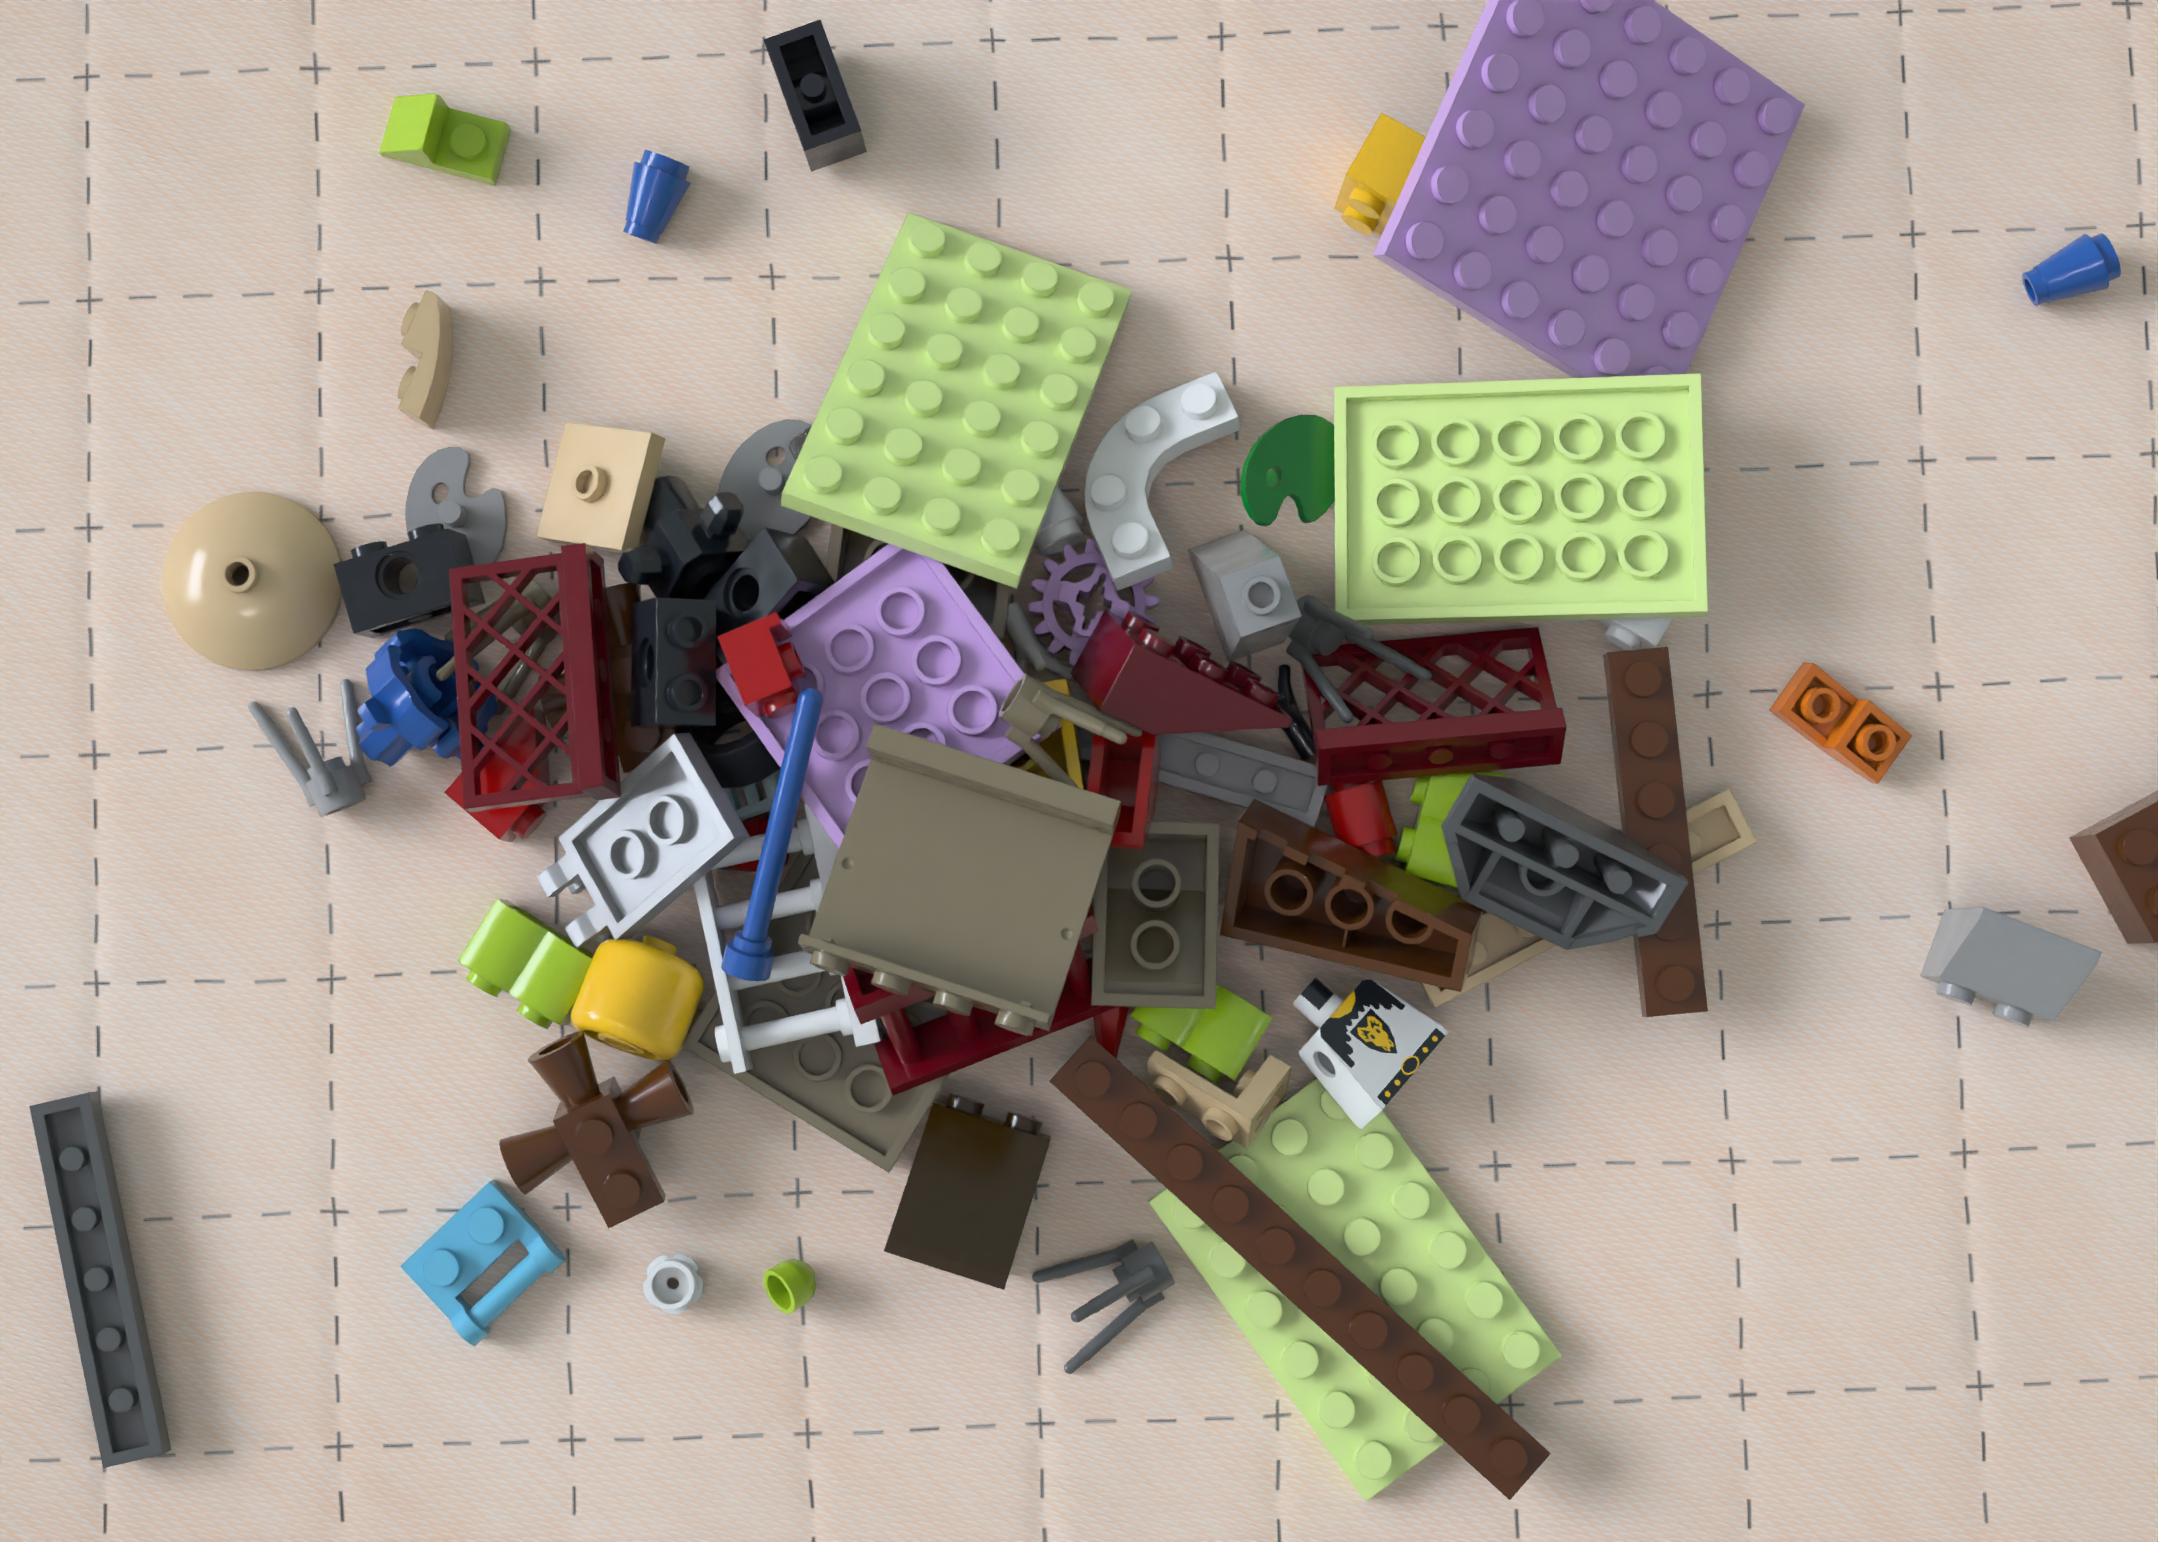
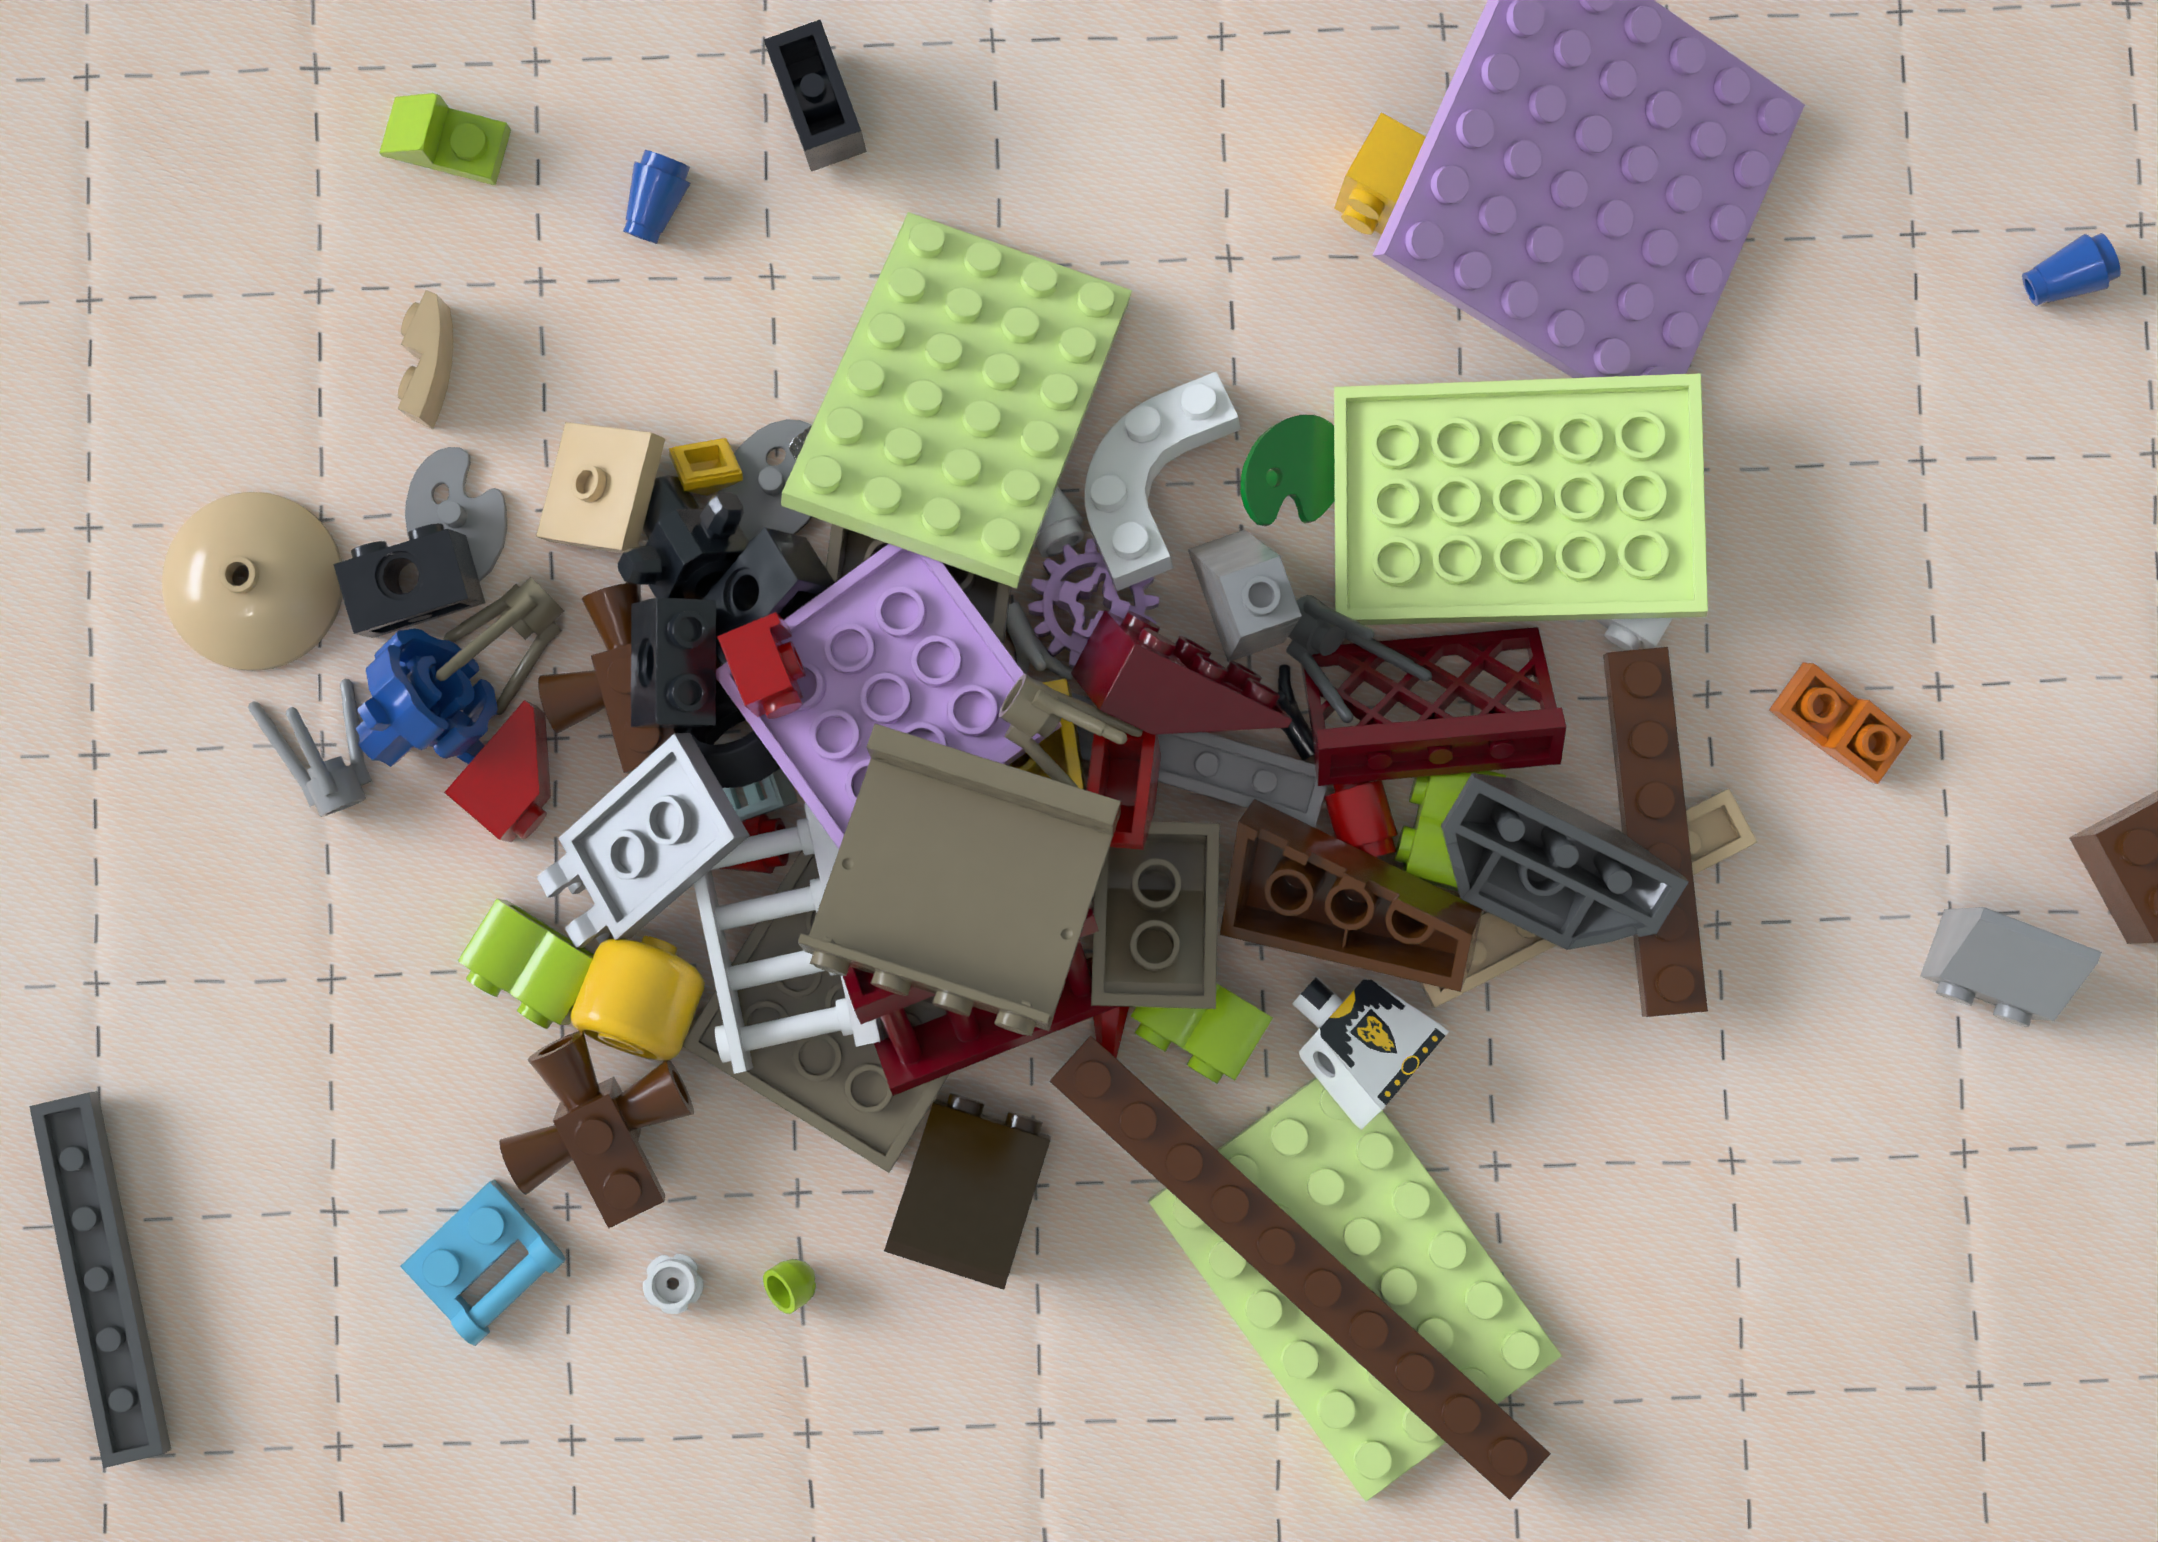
(586, 670): dark red fence -> none
(706, 466): none -> yellow slope
(750, 952): blue piece -> none
(1140, 1276): dark grey plant -> none
(1222, 1114): tan bracket -> none

